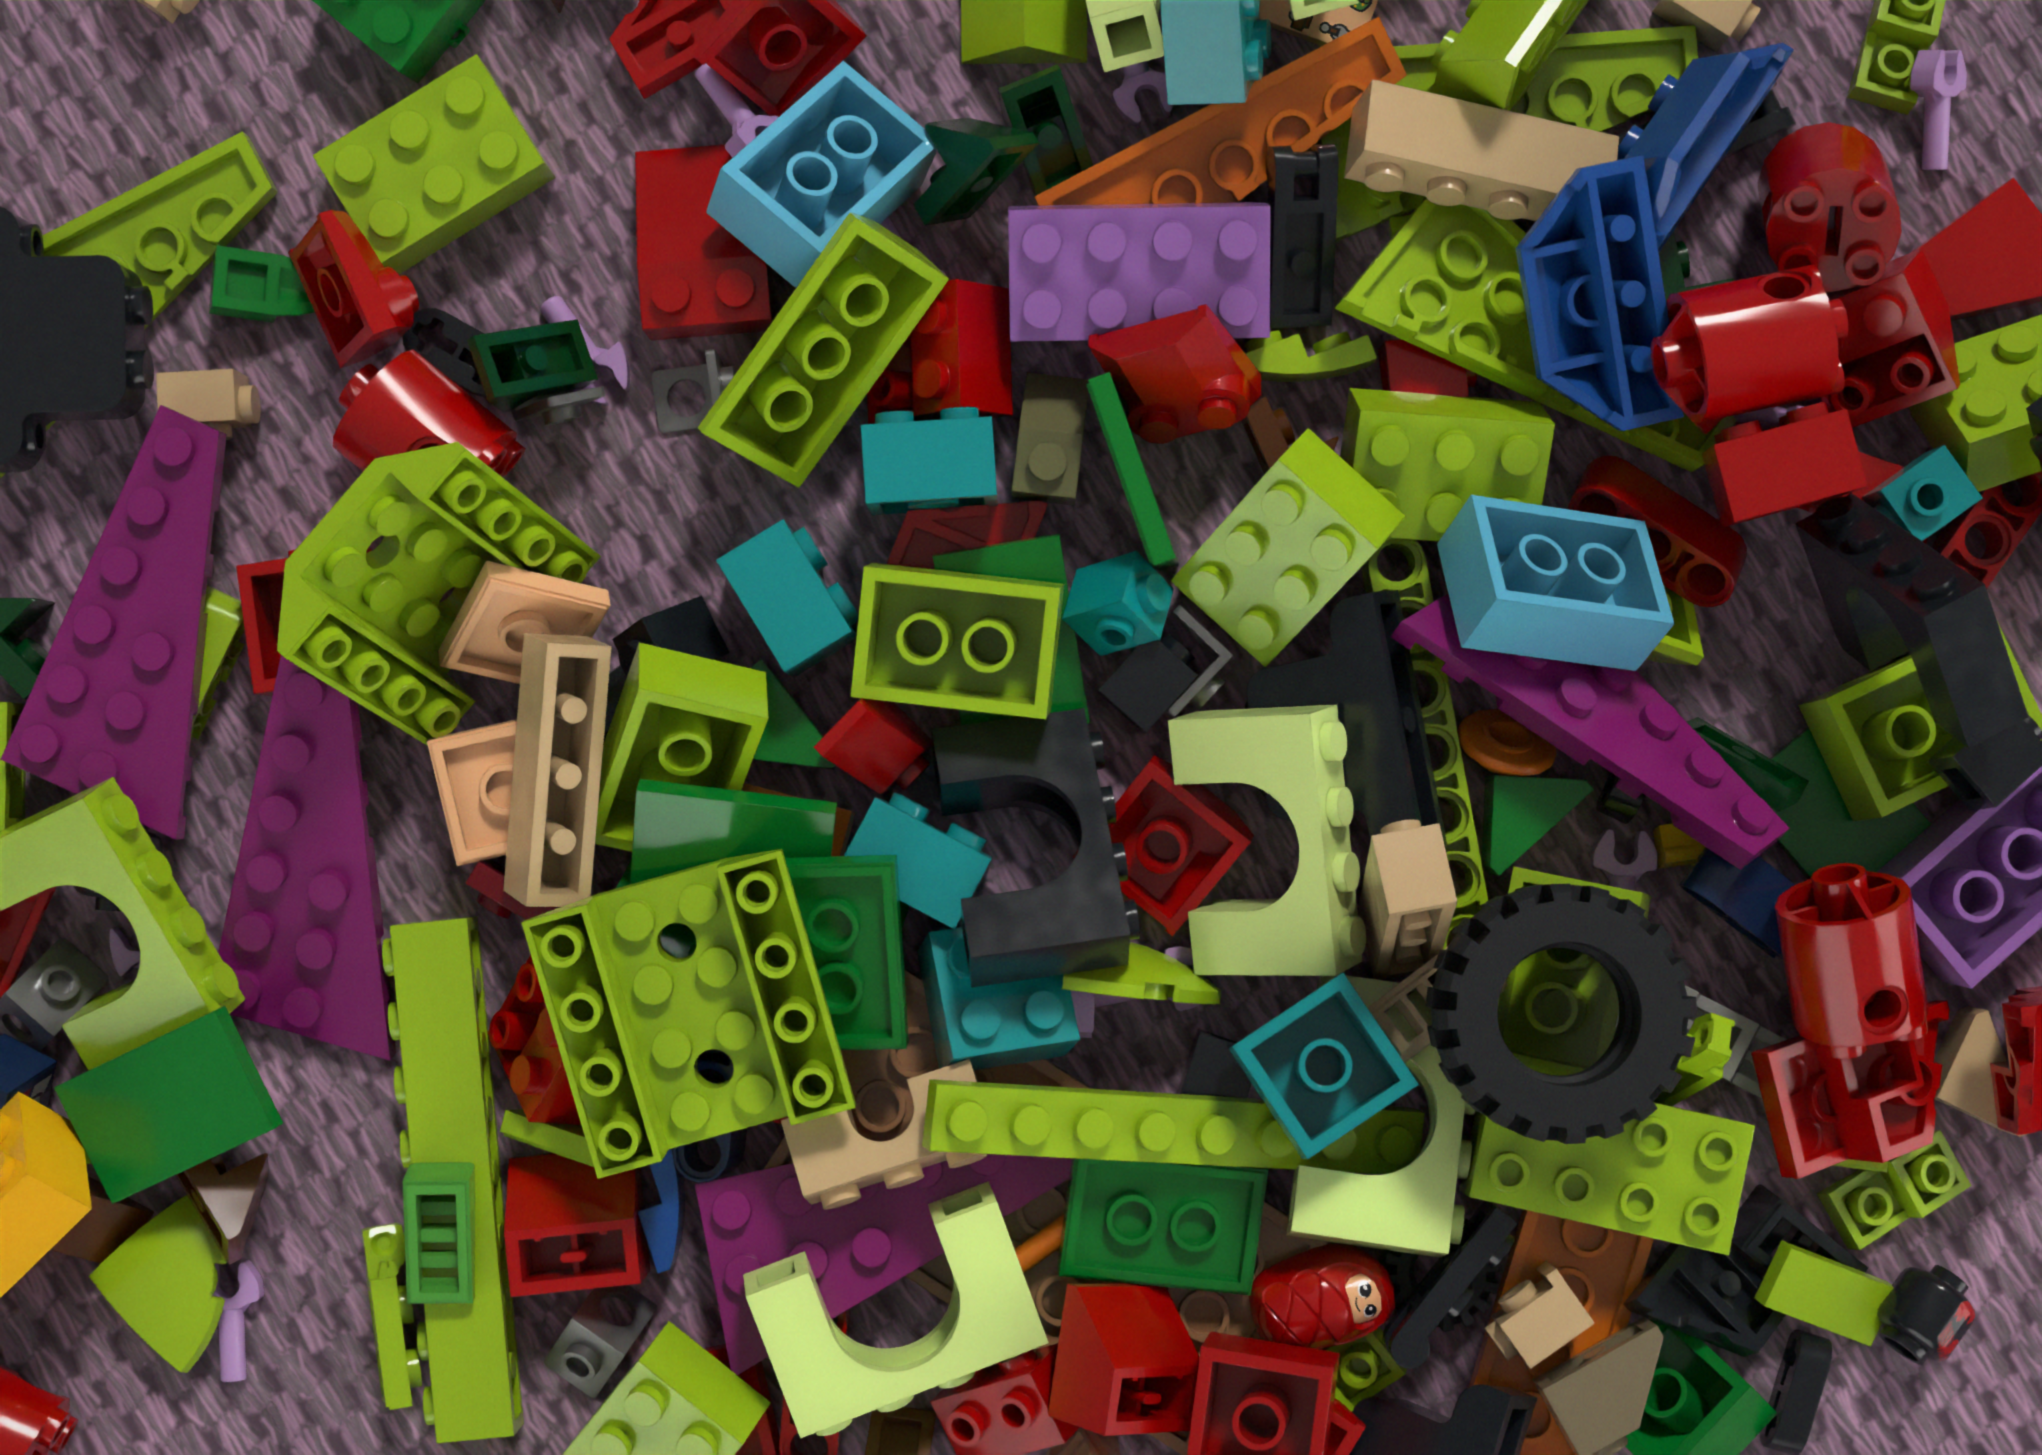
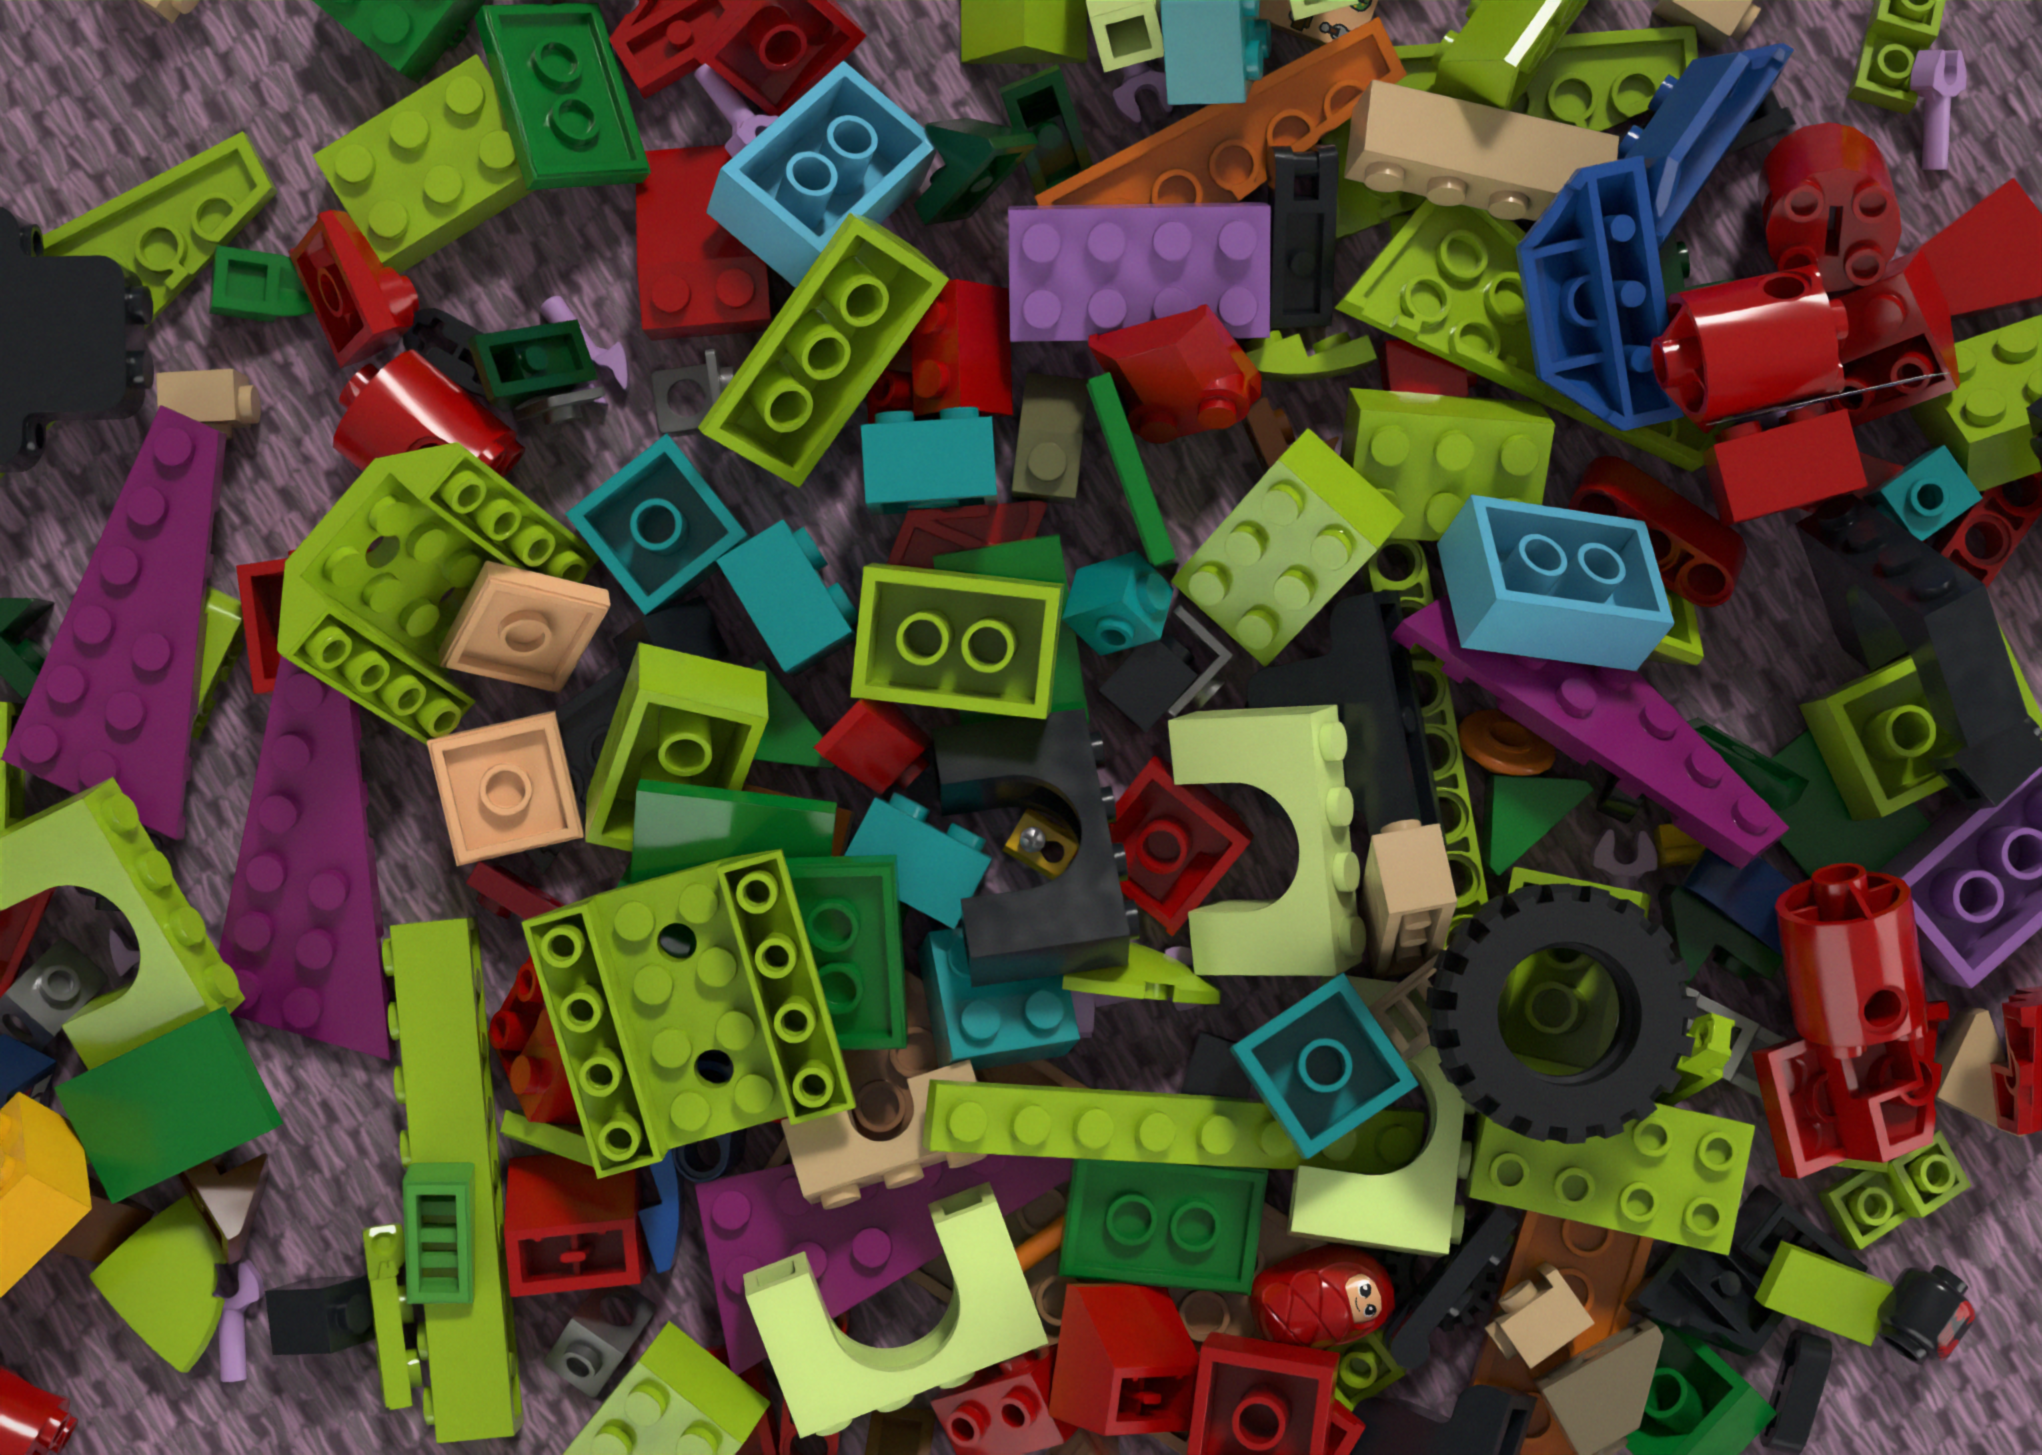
(320, 1315): none -> black brick
(556, 769): tan brick -> none
(562, 95): none -> green tile
(658, 526): none -> teal brick
(1029, 839): none -> yellow piece
(1700, 929): none -> dark green slope
(1830, 398): none -> sticker

